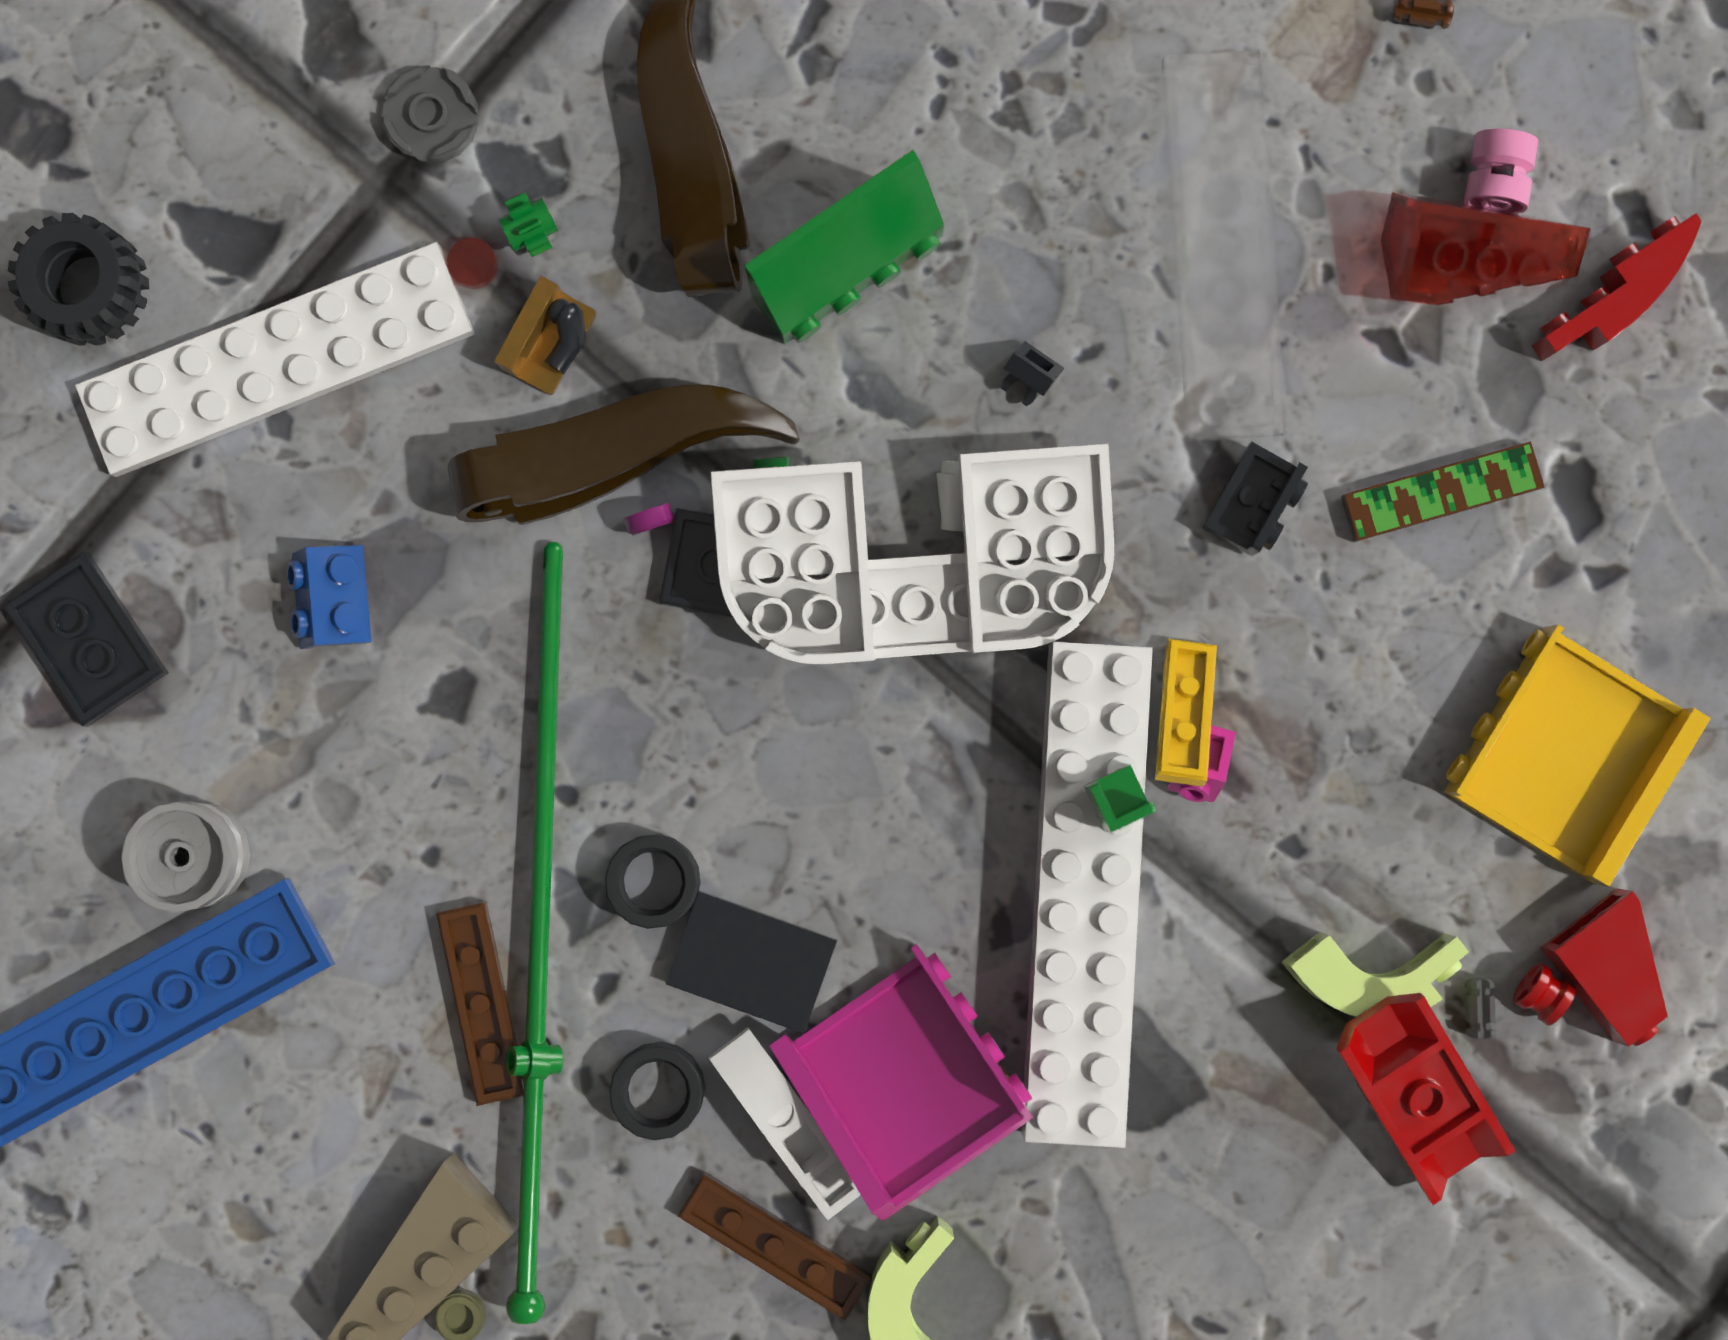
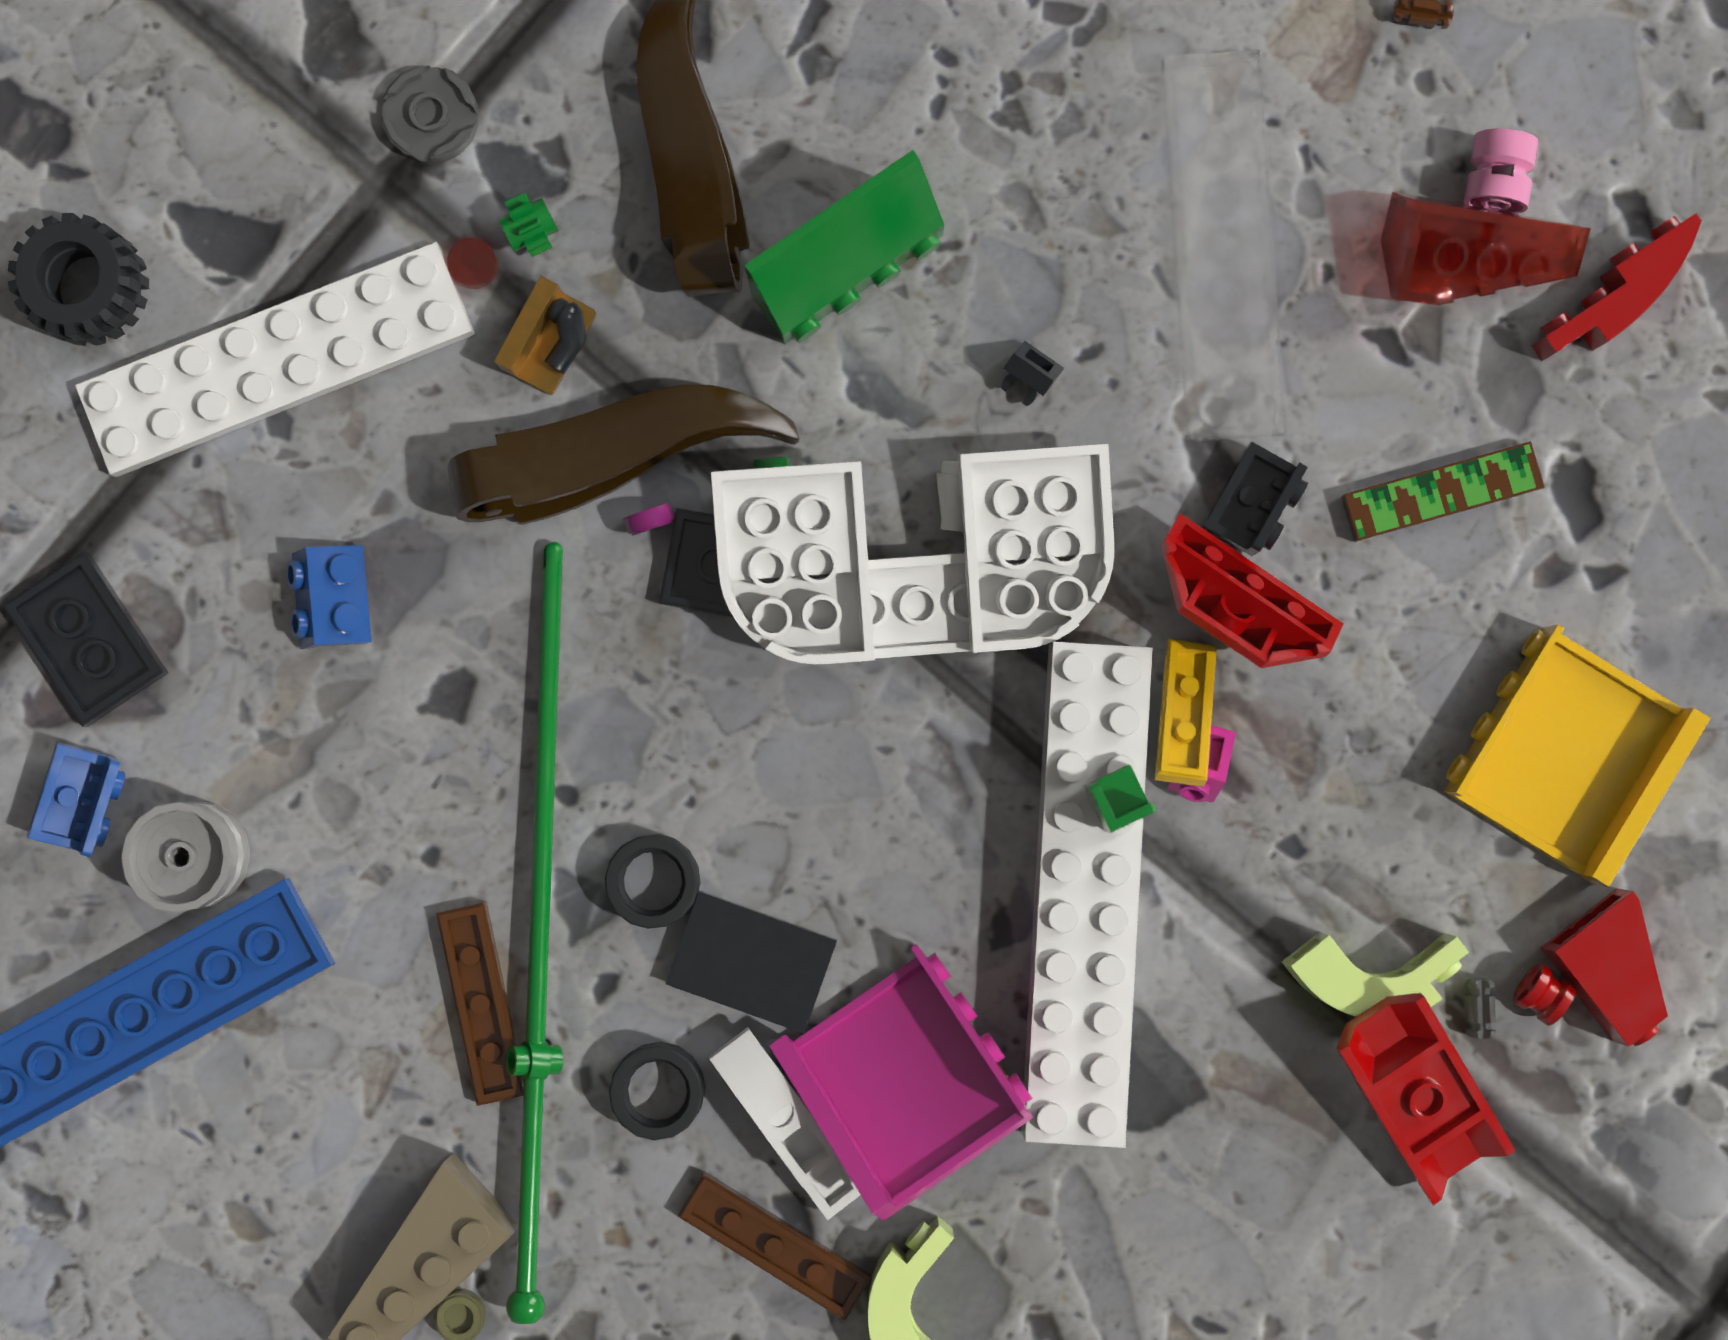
(76, 799): none -> blue bracket
(1243, 601): none -> red wedge

